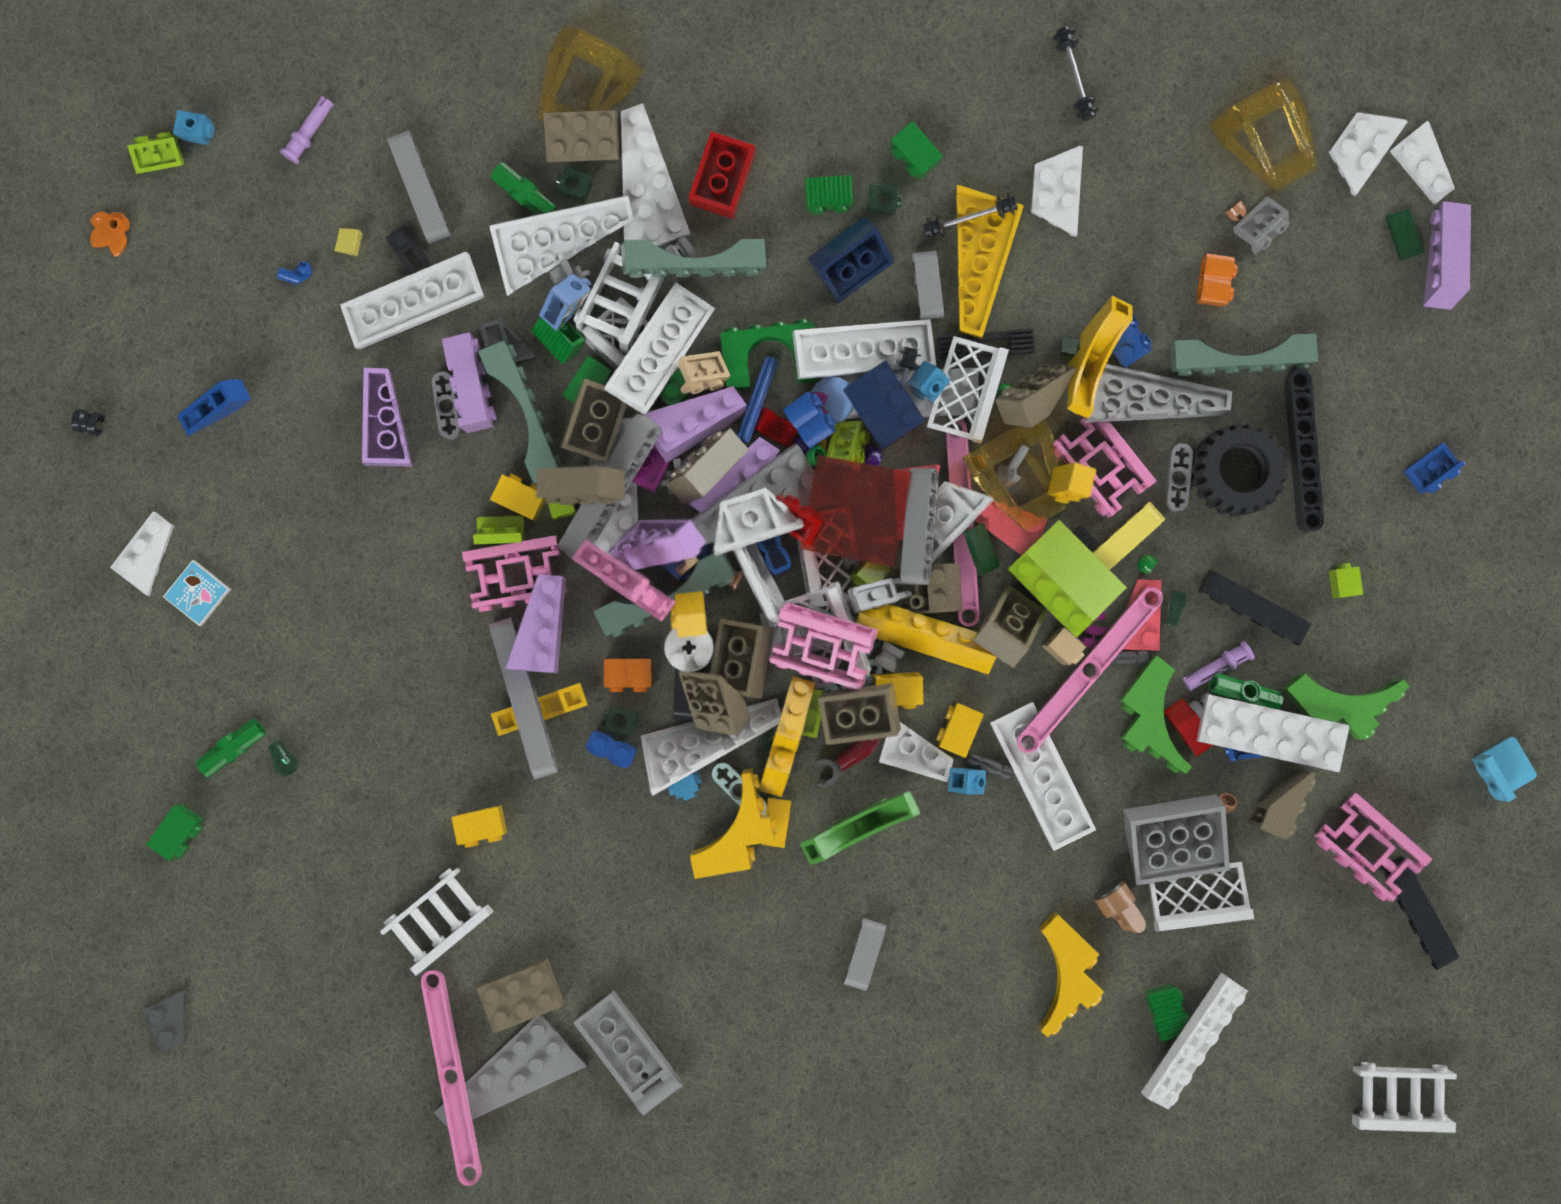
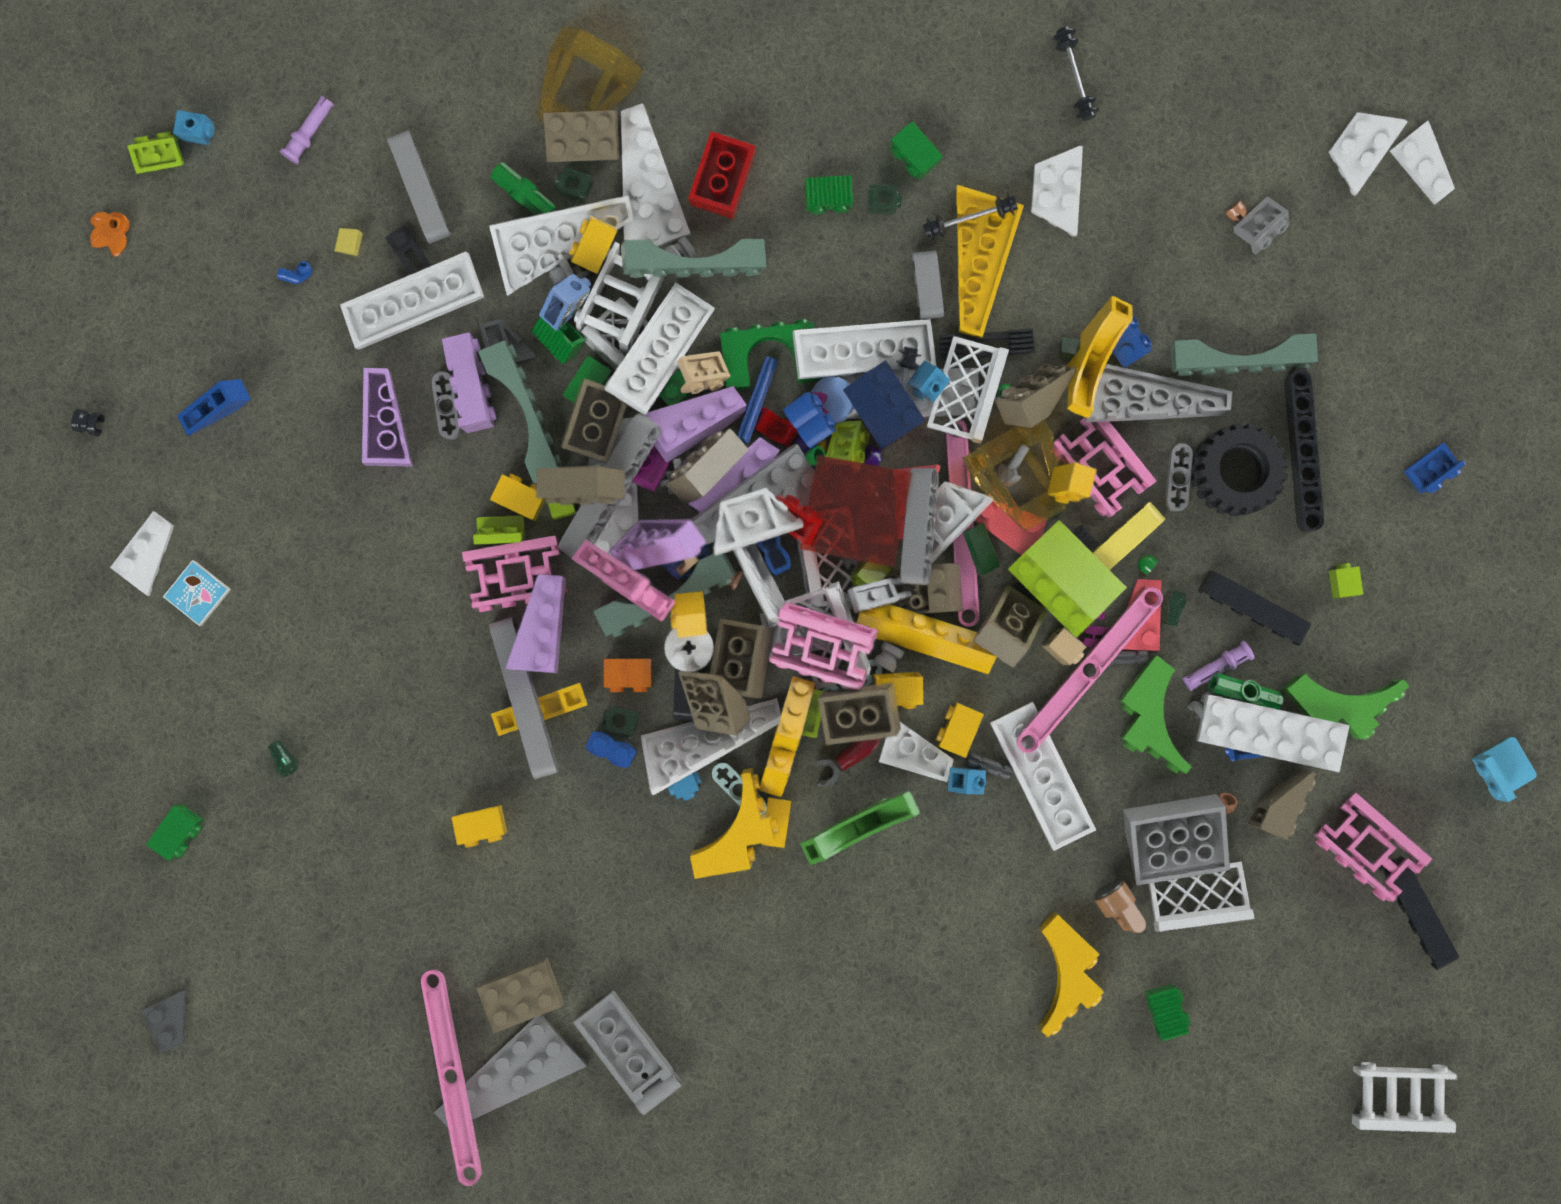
(230, 747): green piece -> none
(440, 943): white fence -> none
(593, 244): none -> yellow brick
(767, 740): clear green pin -> none
(851, 259): dark blue slope -> none
(865, 954): light grey beam -> none
(1187, 724): red slope -> none
(1194, 1042): white plate -> none
(1215, 280): orange brick -> none
(1241, 116): clear yellow windscreen -> none
(1404, 234): dark green tile -> none
(1448, 256): lavender wedge -> none

